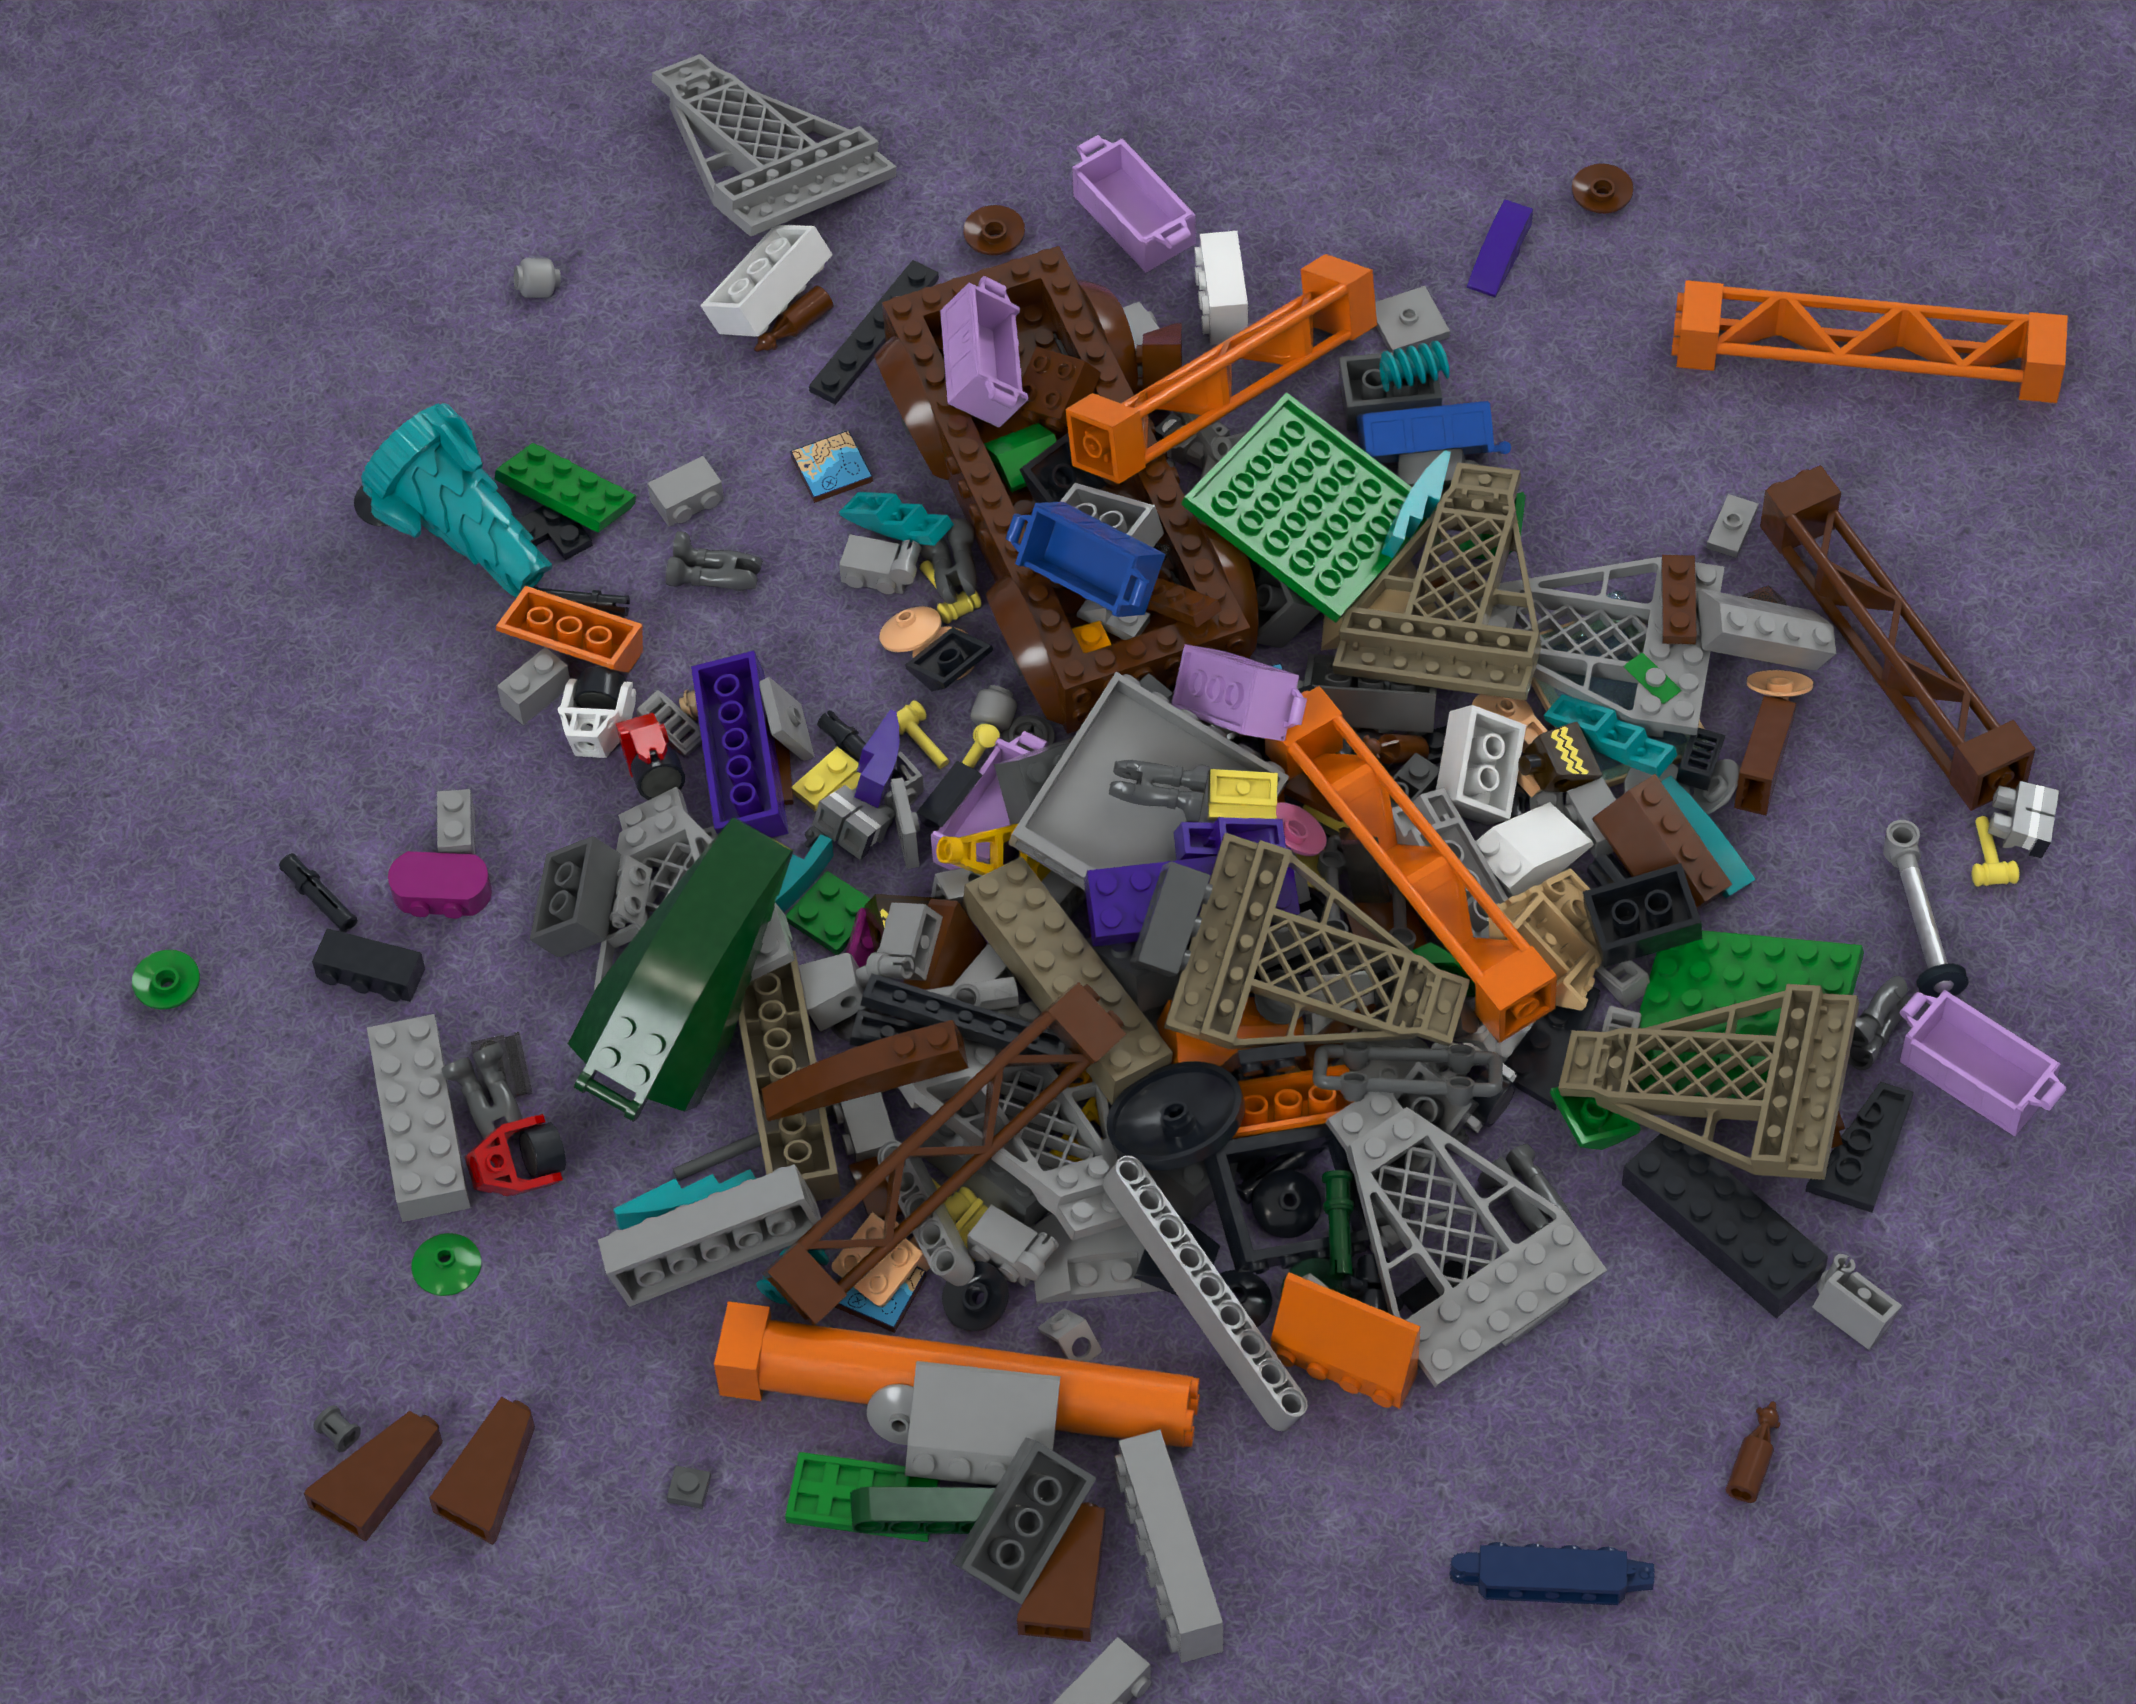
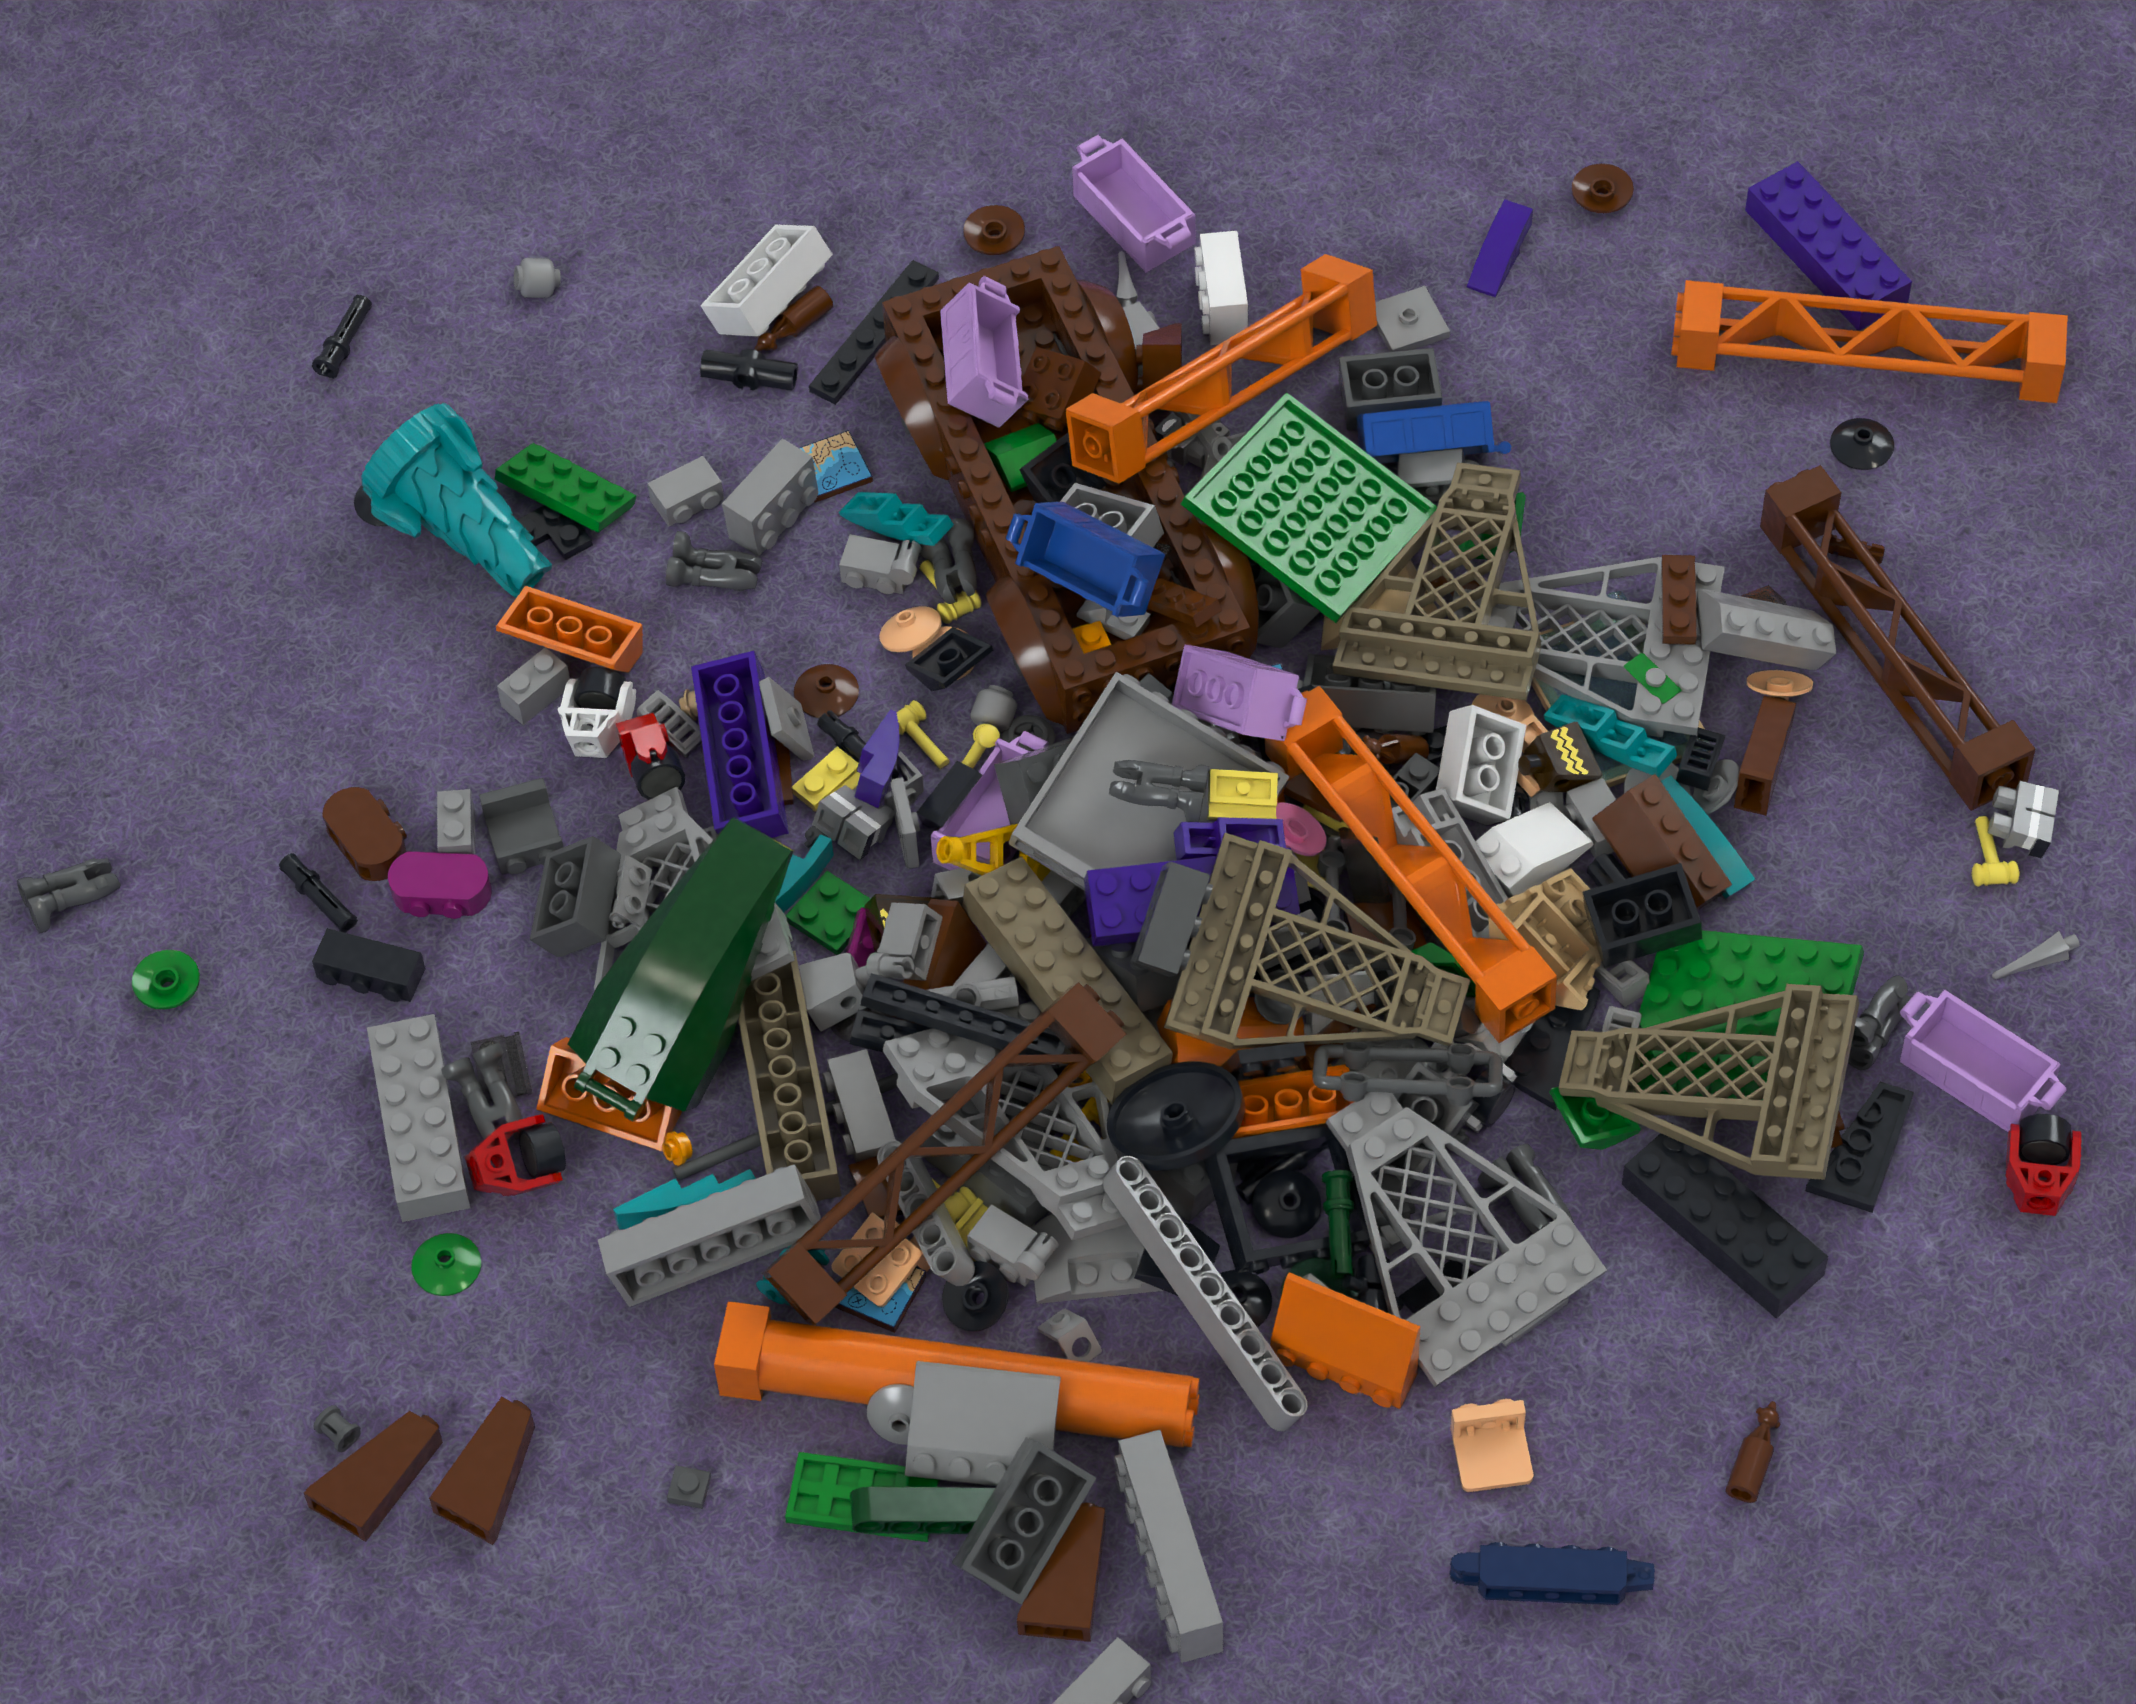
(66, 888): none -> dark grey piece
(337, 346): none -> black pin
(364, 832): none -> reddish brown brick
(520, 825): none -> dark grey panel
(564, 1101): none -> orange slope
(595, 600): black pin -> none
(677, 1147): none -> light orange plate
(749, 369): none -> black piece
(767, 189): light grey wing -> none
(770, 497): none -> light grey brick
(837, 697): none -> reddish brown dish
(868, 1070): reddish brown slope -> none
(1125, 292): none -> light grey piece
(1413, 363): teal piece -> none
(1417, 504): slope -> none
(1491, 1445): none -> light nougat bracket
(1732, 525): light grey plate -> none
(1825, 241): none -> dark purple brick
(1843, 549): none -> reddish brown axle
(1854, 1303): light grey hinge -> none
(1859, 452): none -> black dish
(1903, 852): piece -> none
(2043, 1143): none -> red piece
(2050, 951): none -> light grey piece

